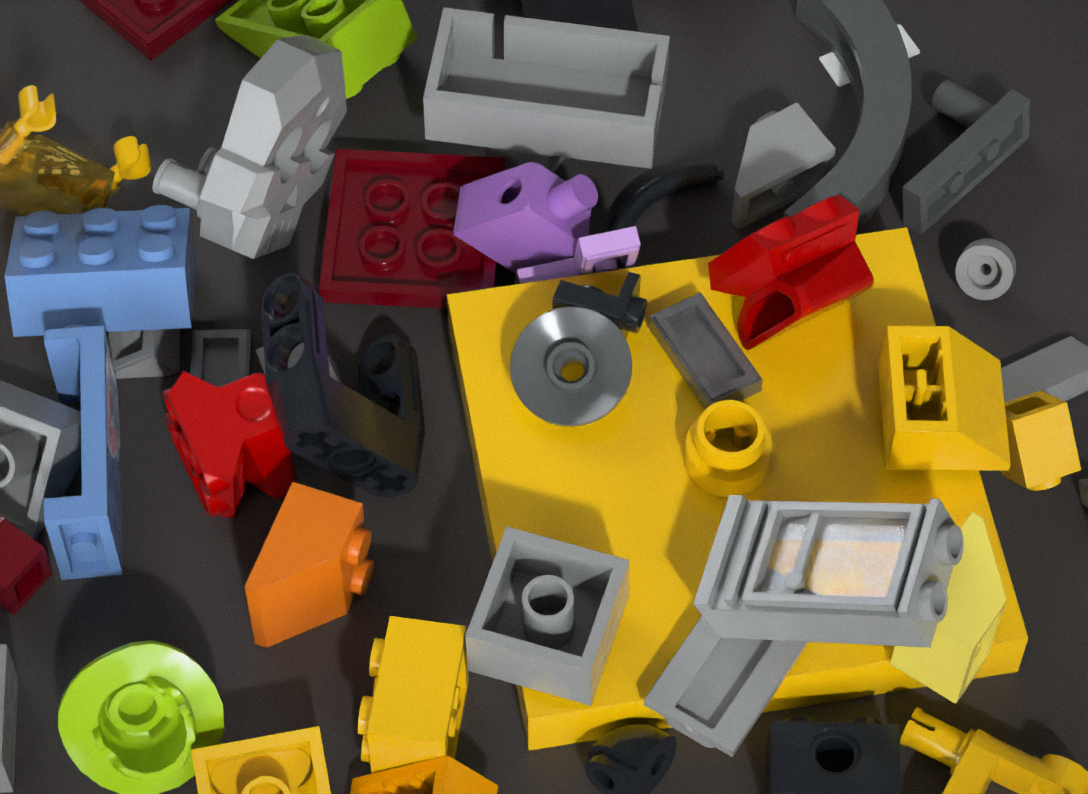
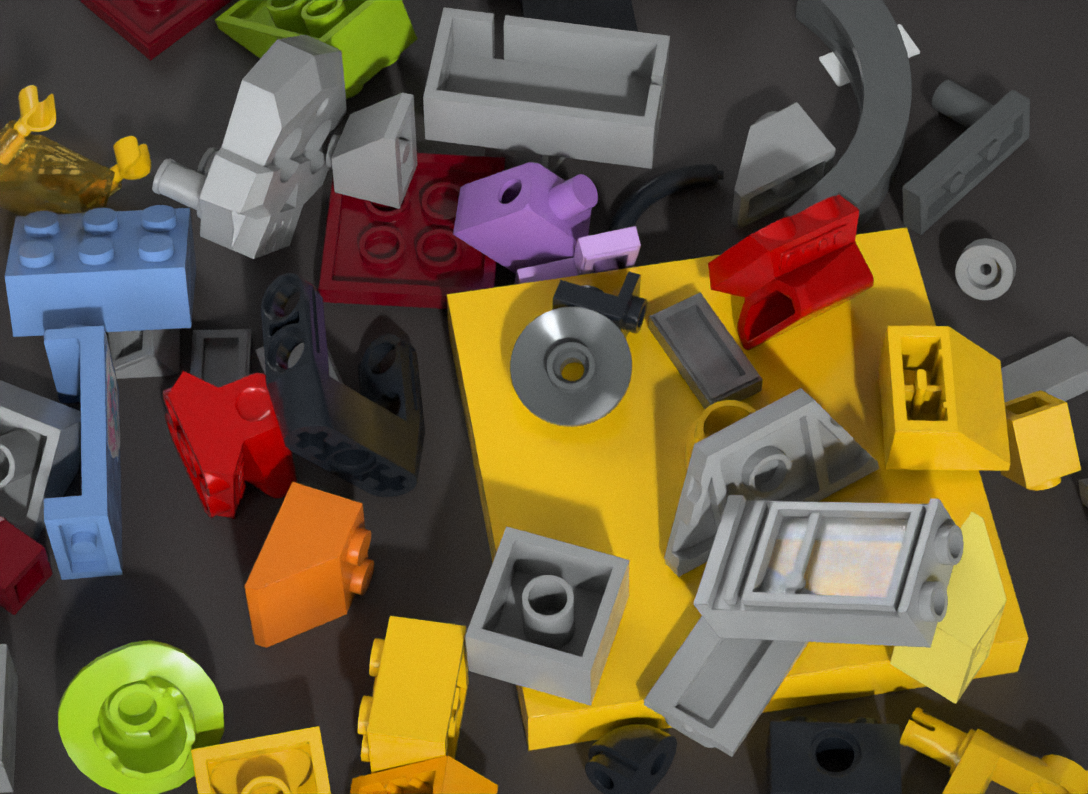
(376, 152): none -> light grey slope
(771, 455): none -> light grey wing

